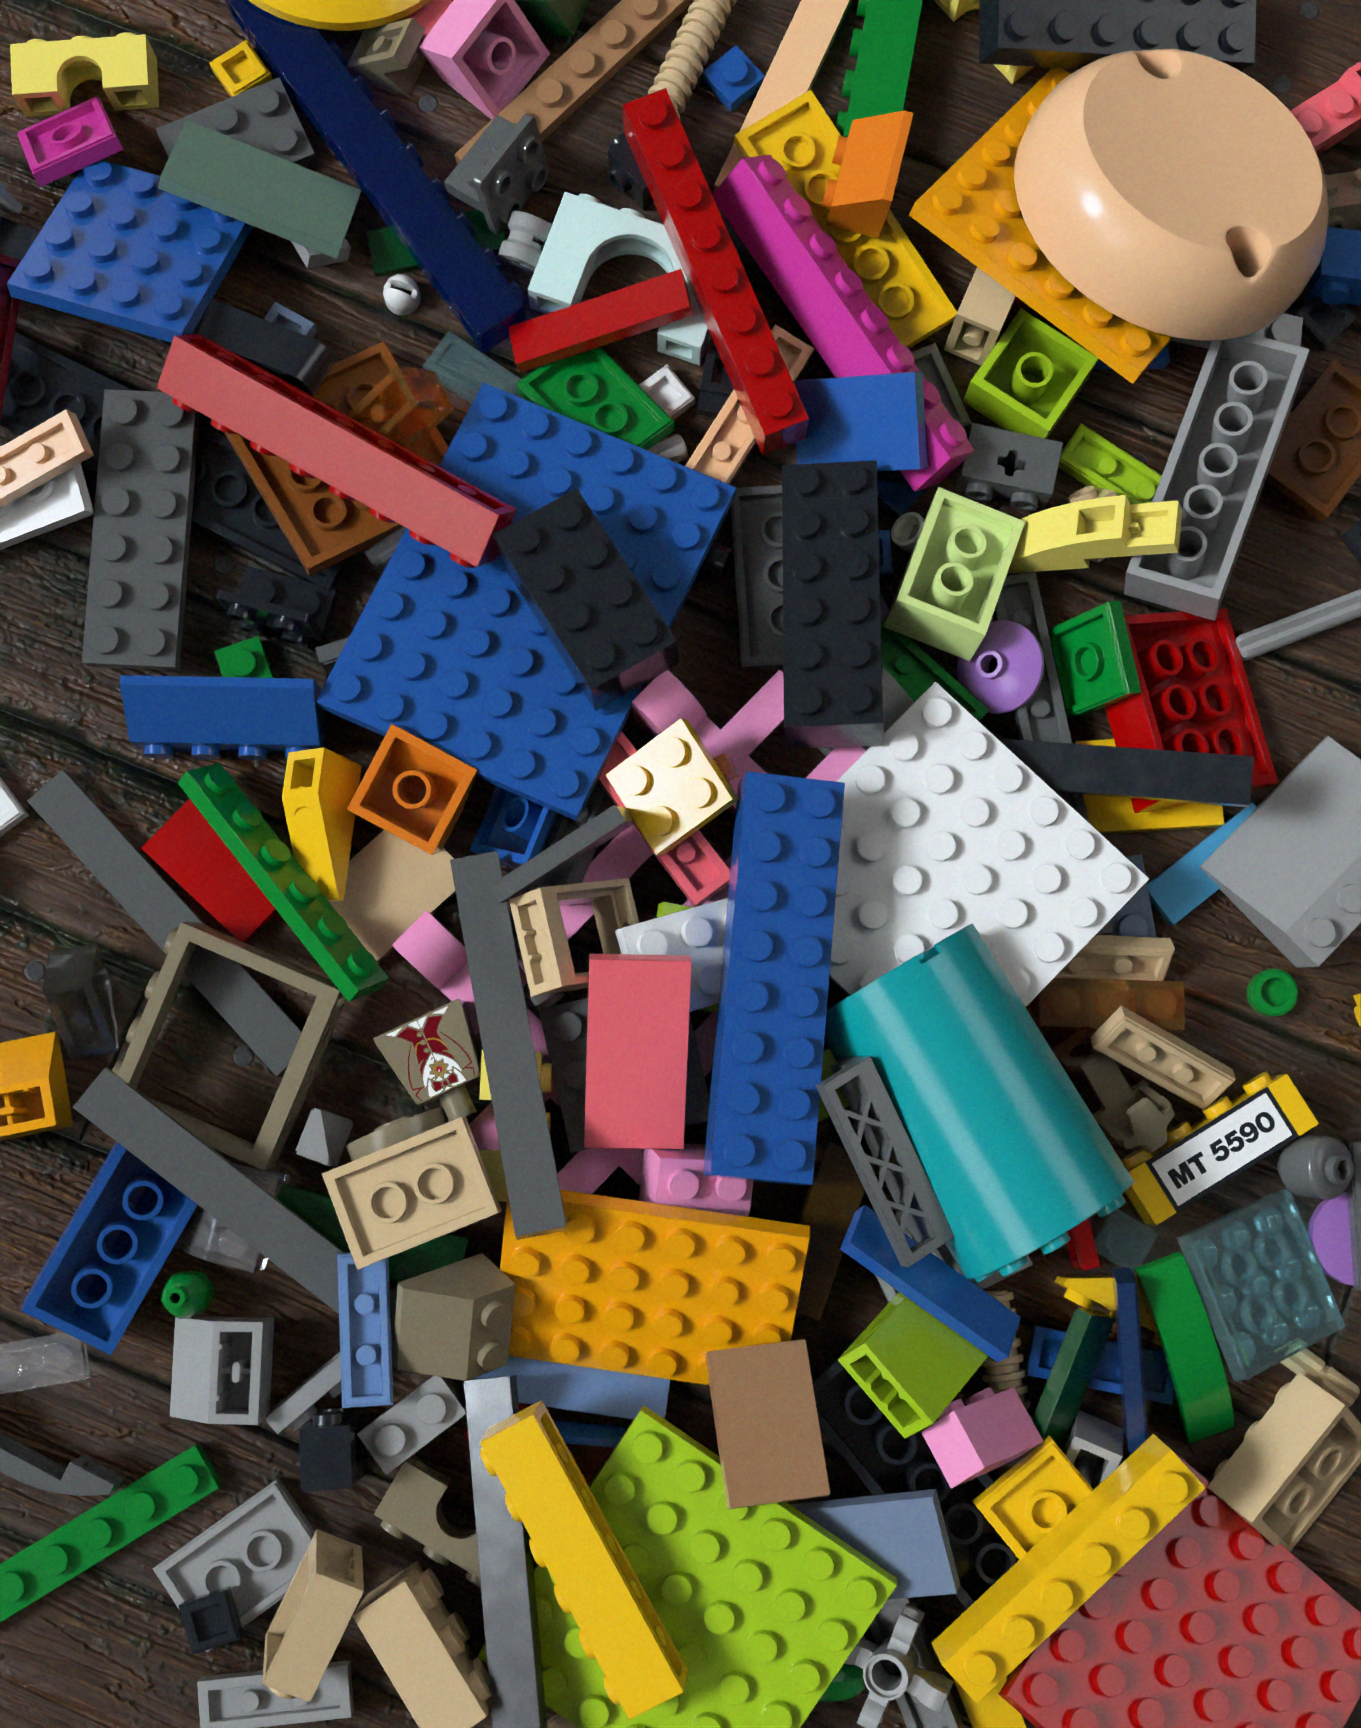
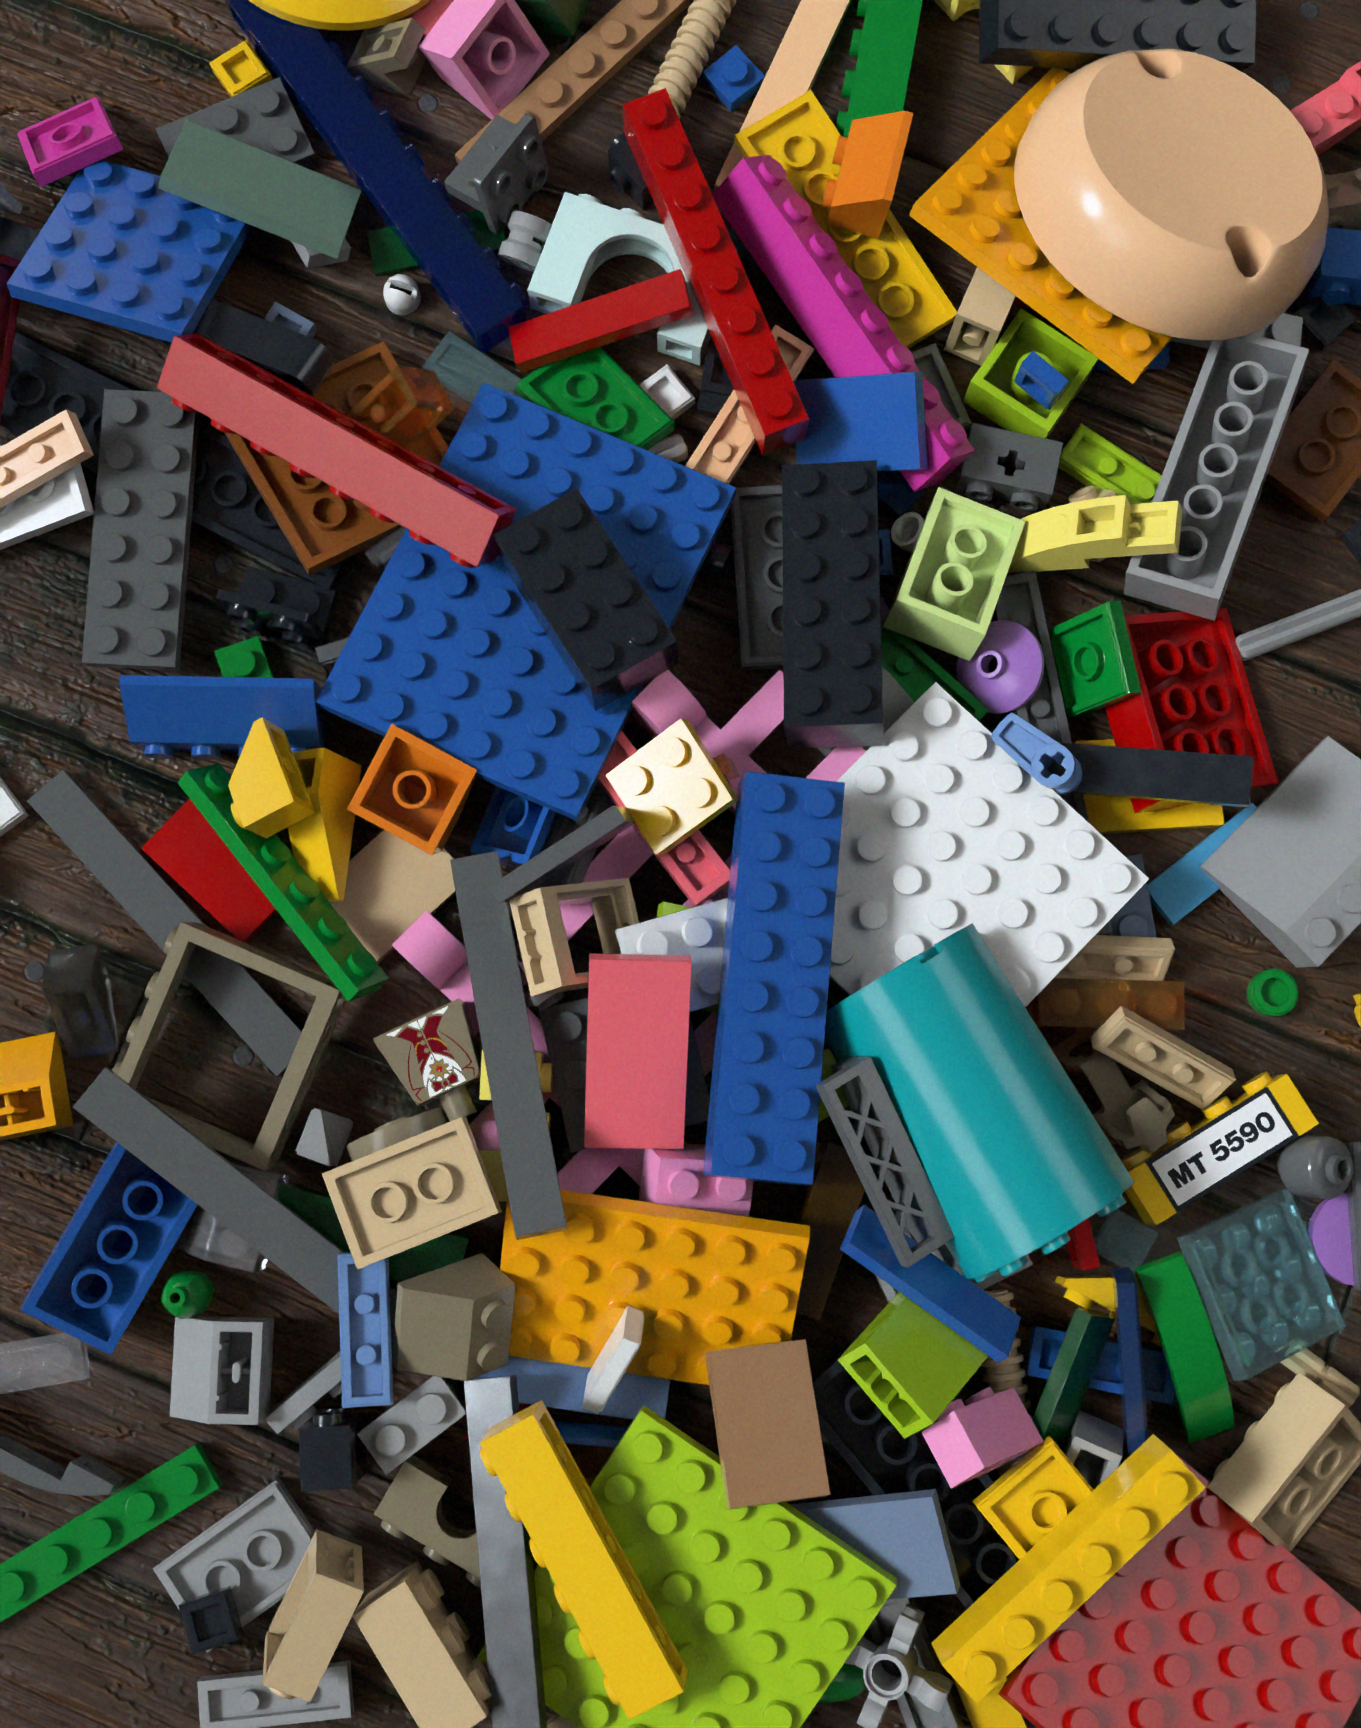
(50, 70): light yellow arch -> none
(268, 783): none -> yellow slope
(613, 1360): none -> white tile
(1036, 752): none -> medium blue piece
(1041, 380): none -> blue tile

